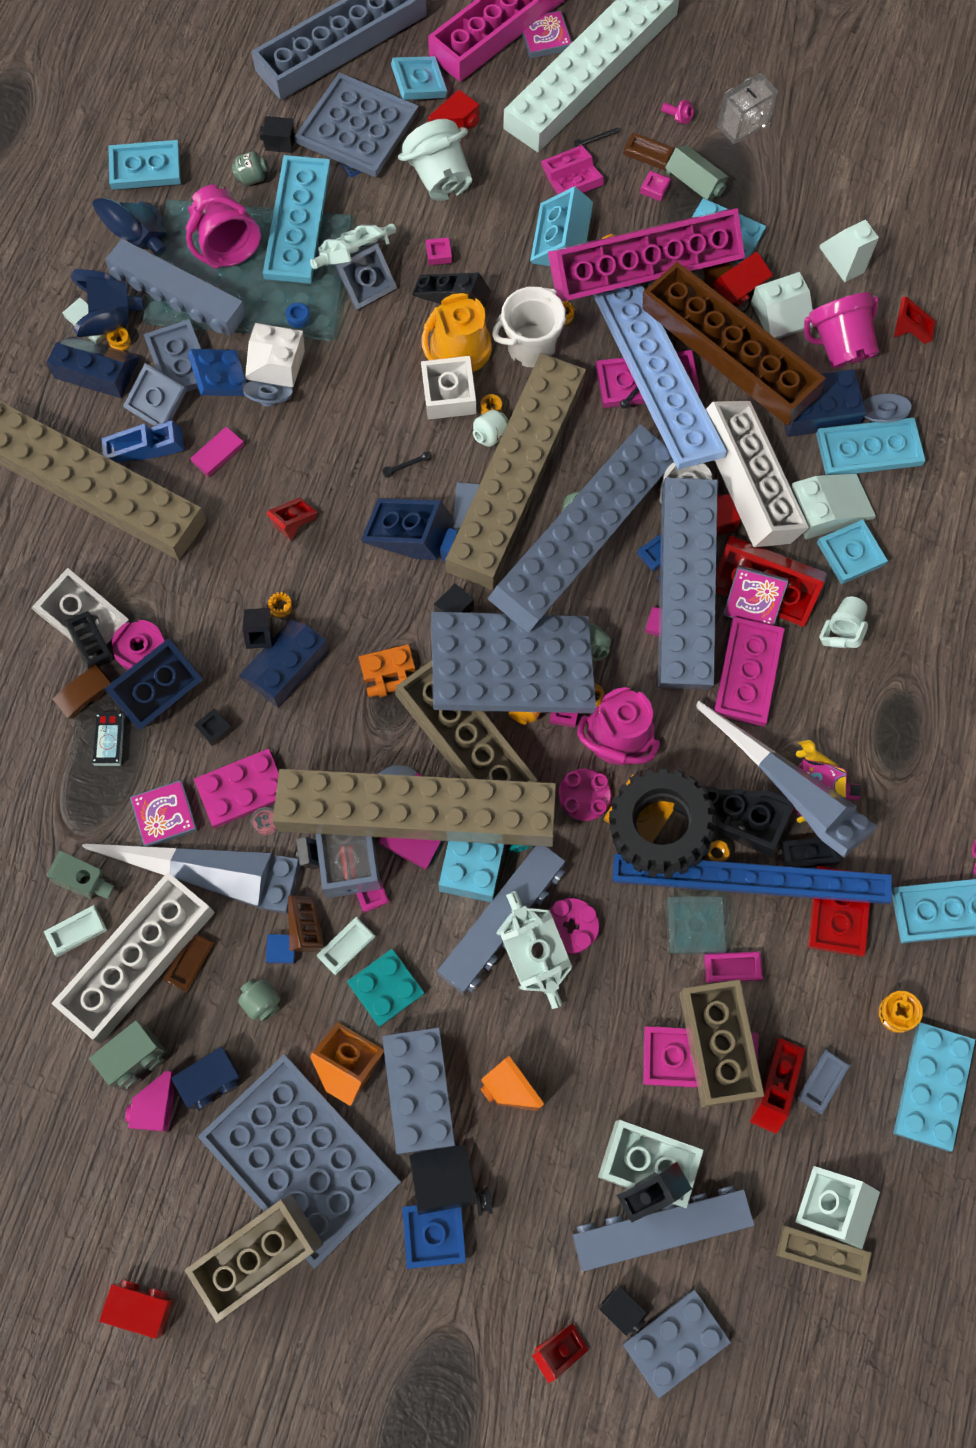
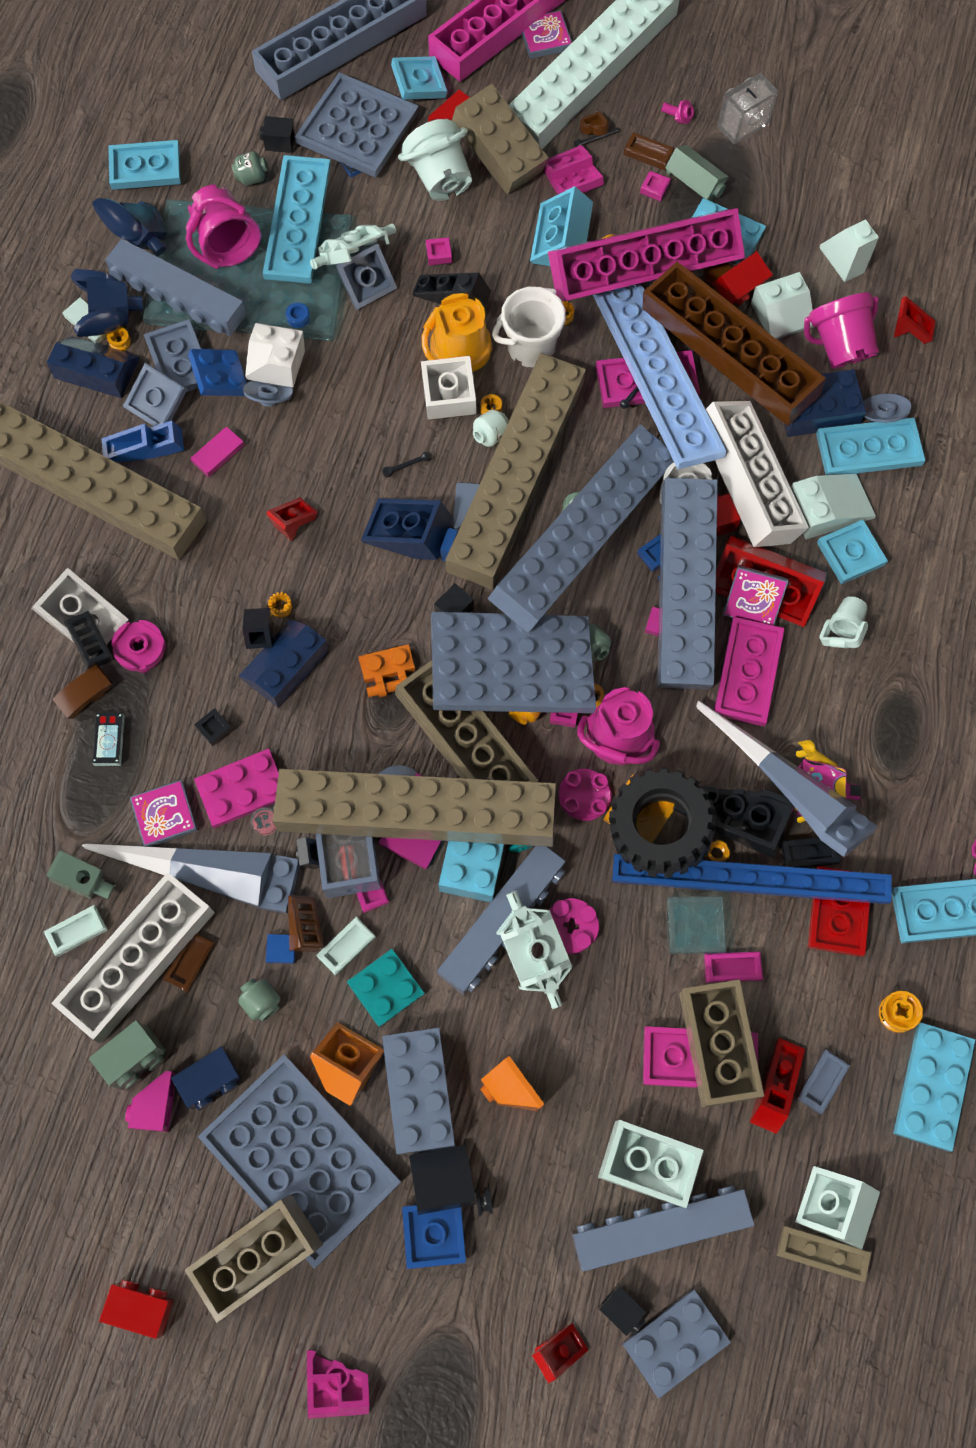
(153, 684): dark blue brick -> none
(335, 1389): none -> dark pink slope
(500, 139): none -> dark tan brick
(594, 123): none -> reddish brown tile
(654, 1192): black slope -> none

